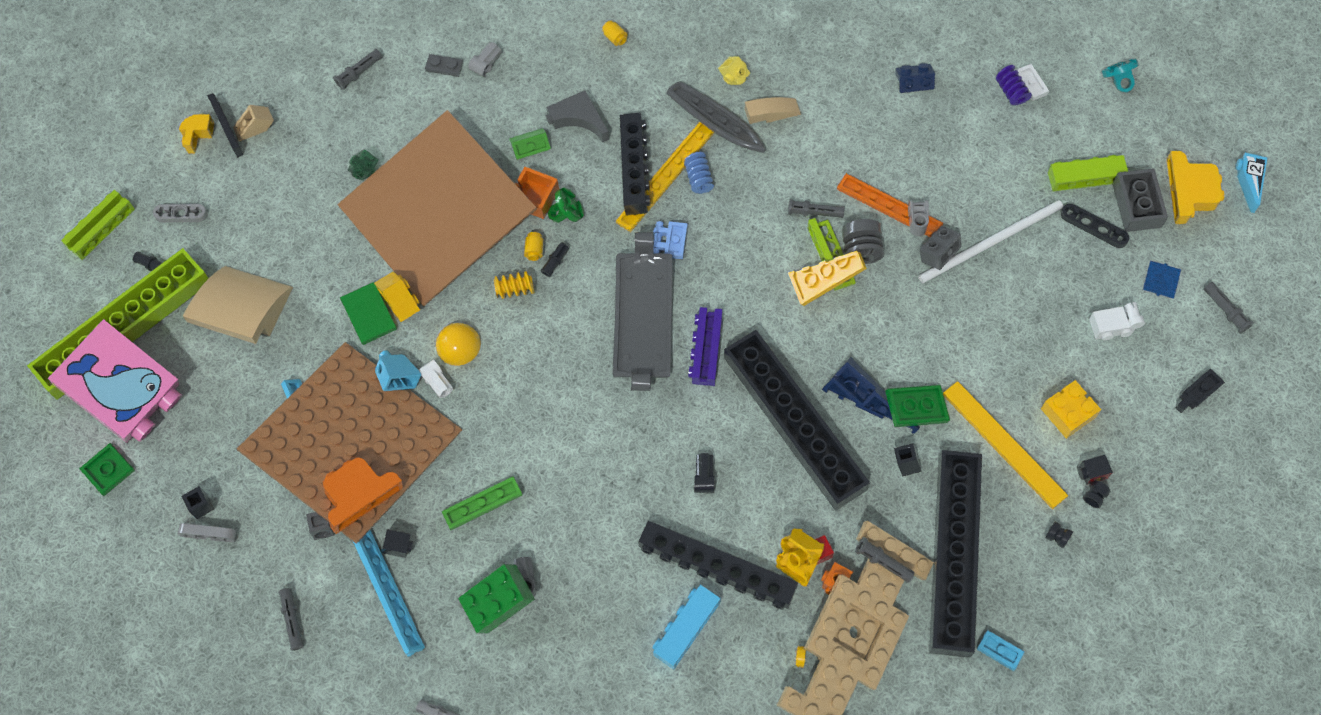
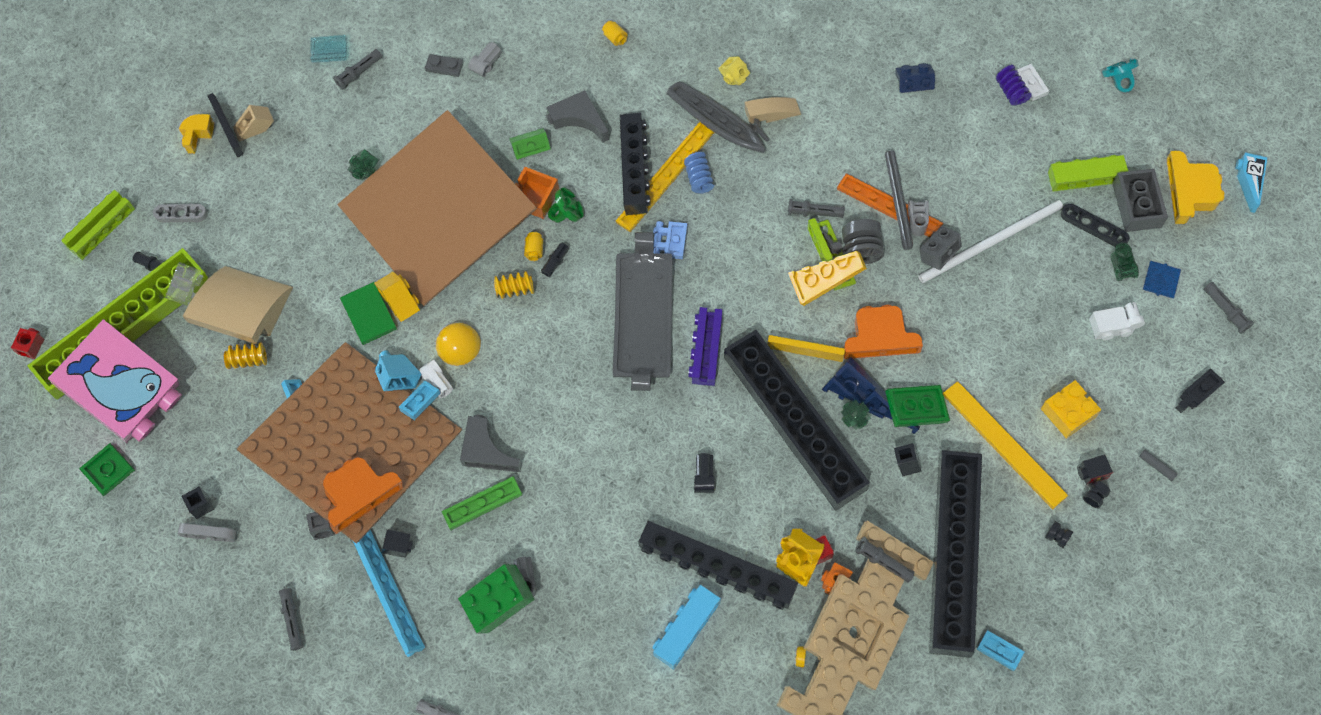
(32, 348): none -> red brick
(183, 284): none -> clear brick
(245, 356): none -> yellow piece
(328, 48): none -> clear light blue plate
(419, 400): none -> medium azure plate
(479, 450): none -> dark grey arch
(756, 128): none -> dark grey hand
(806, 348): none -> yellow tile
(834, 246): none -> dark grey hand
(860, 419): none -> clear green brick
(881, 333): none -> orange brick
(899, 201): none -> dark grey axle
(1124, 265): none -> clear green piece
(1158, 465): none -> dark grey piece

